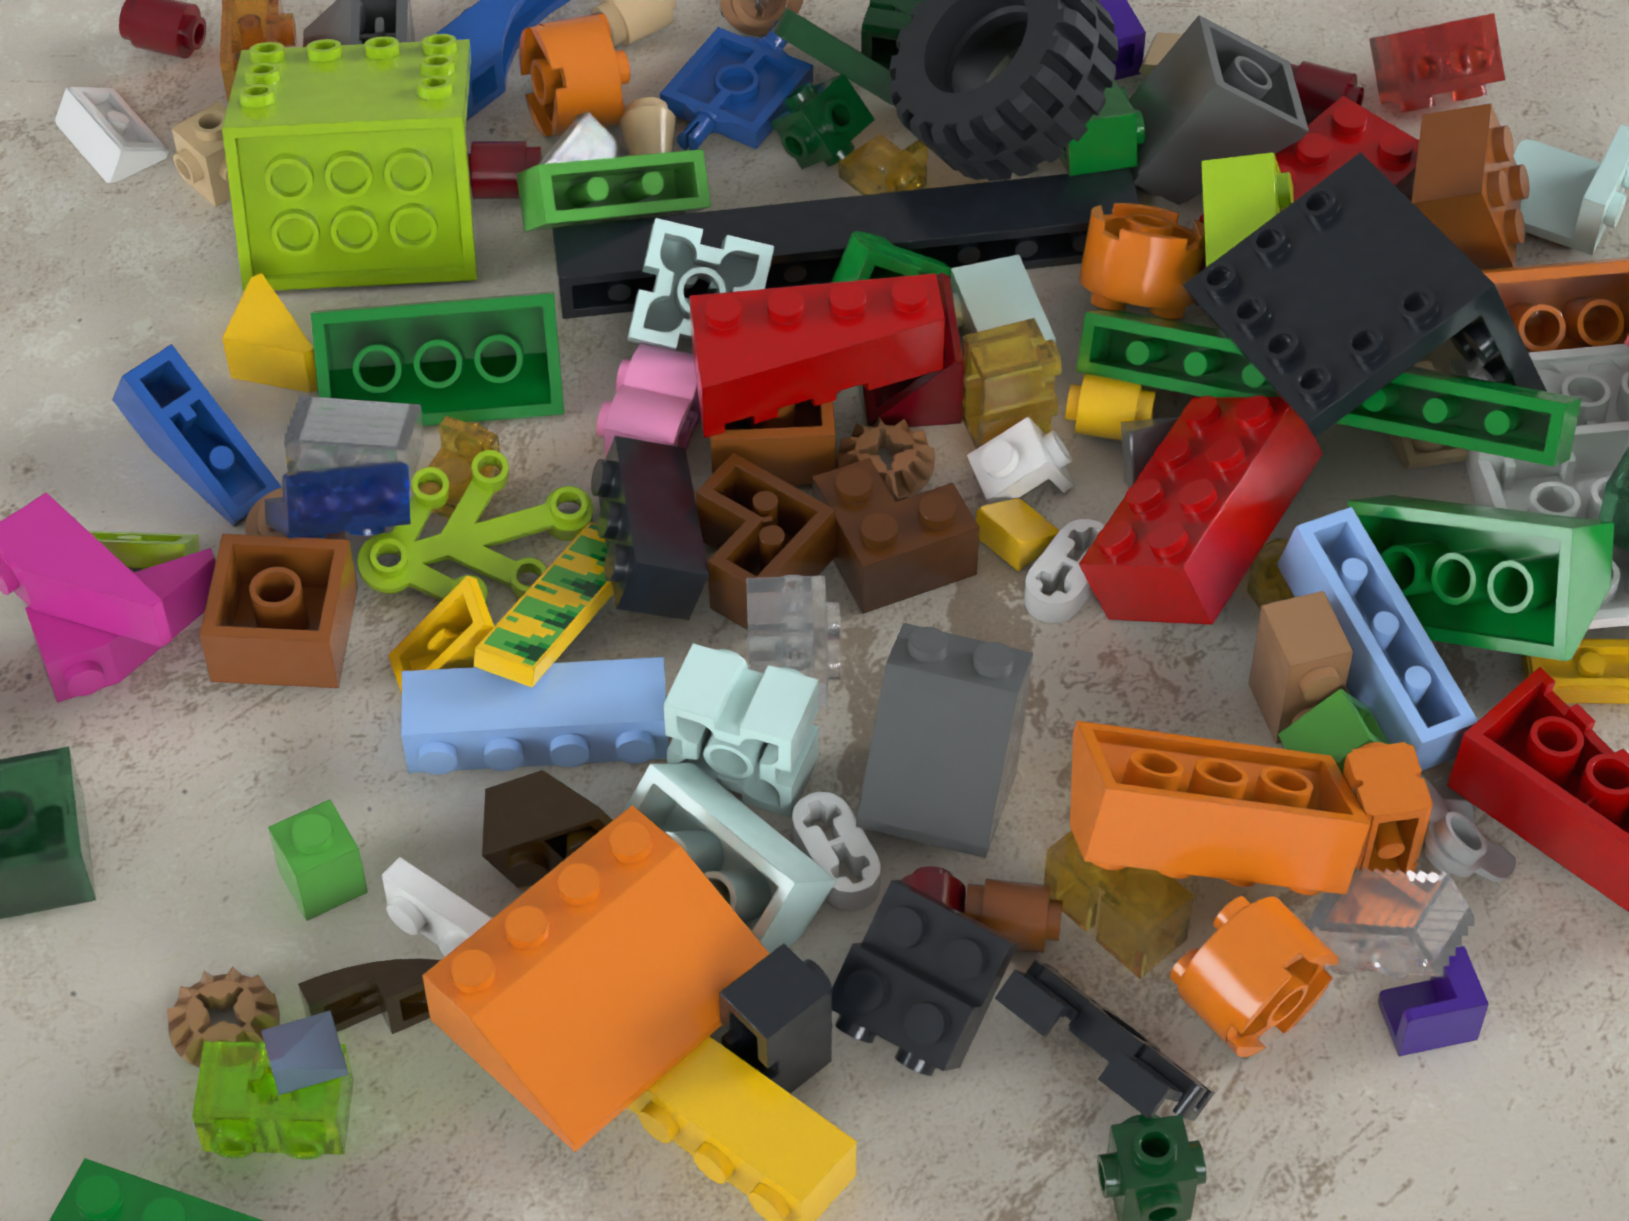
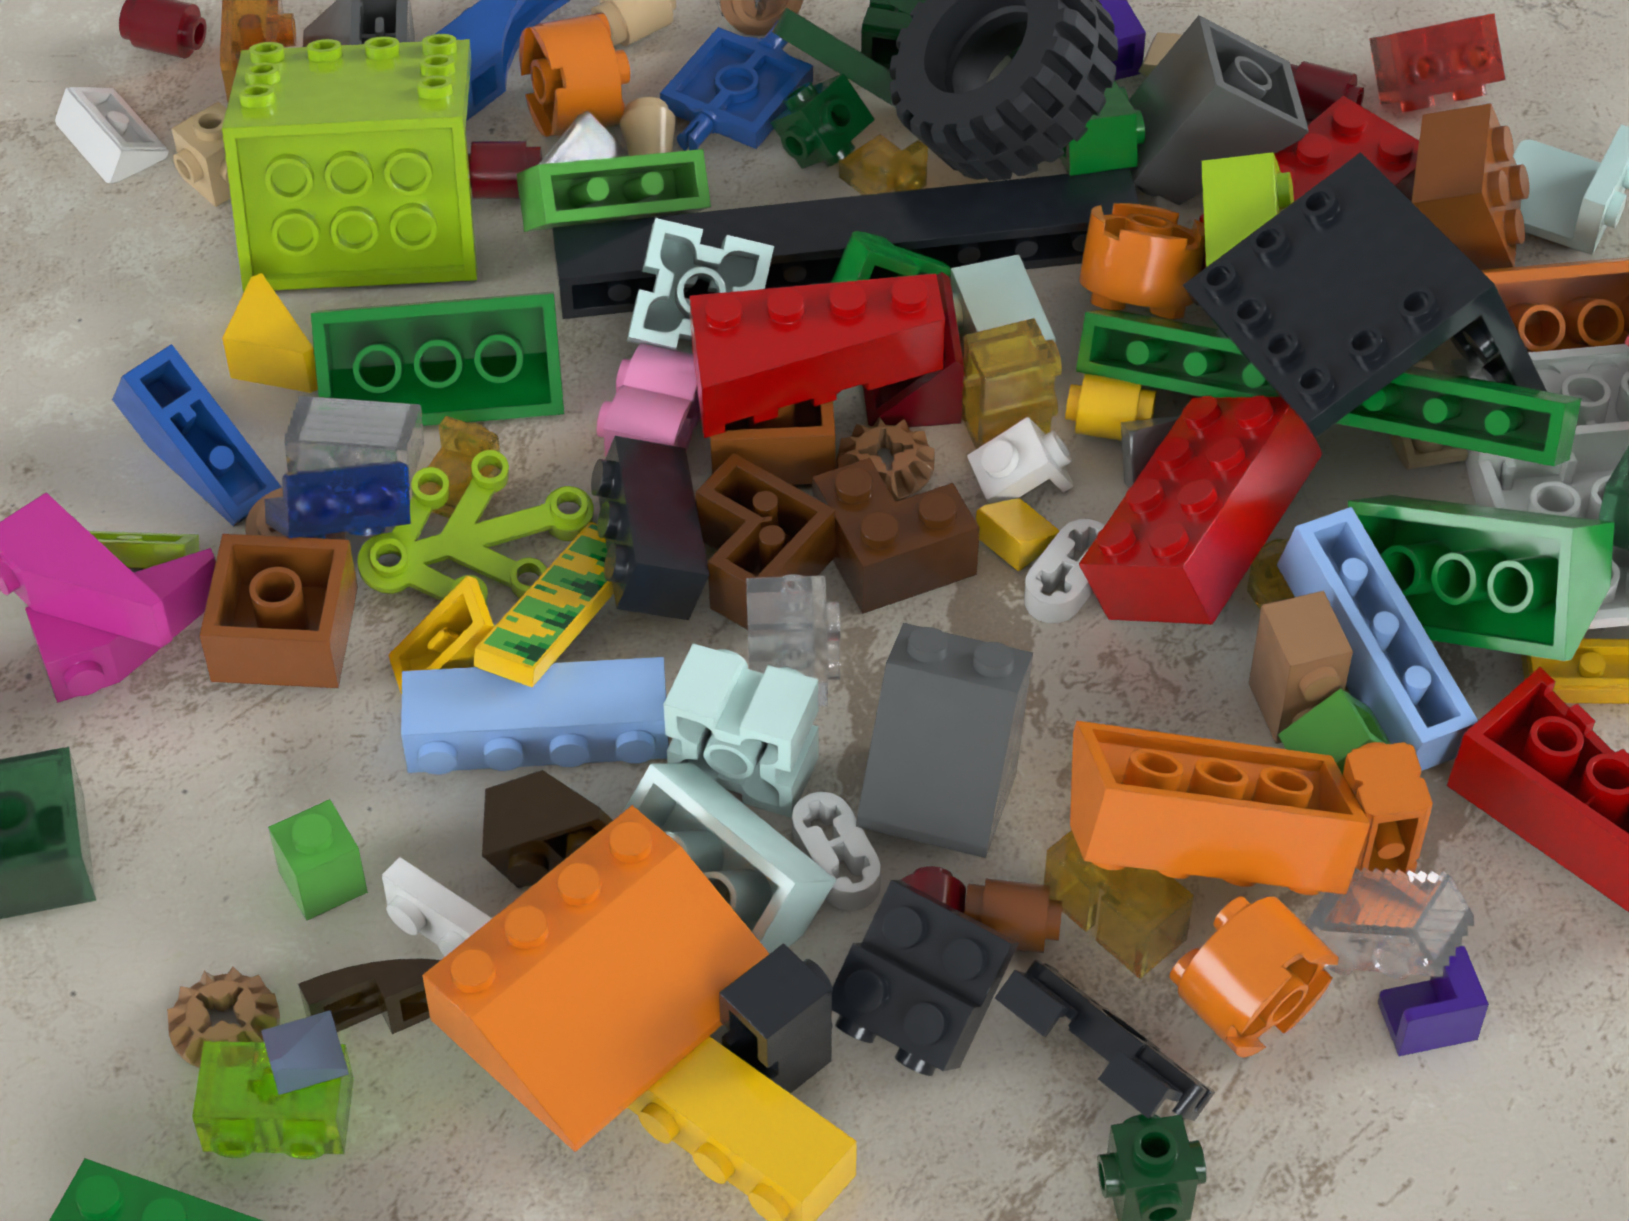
(1457, 844): light grey plate -> none

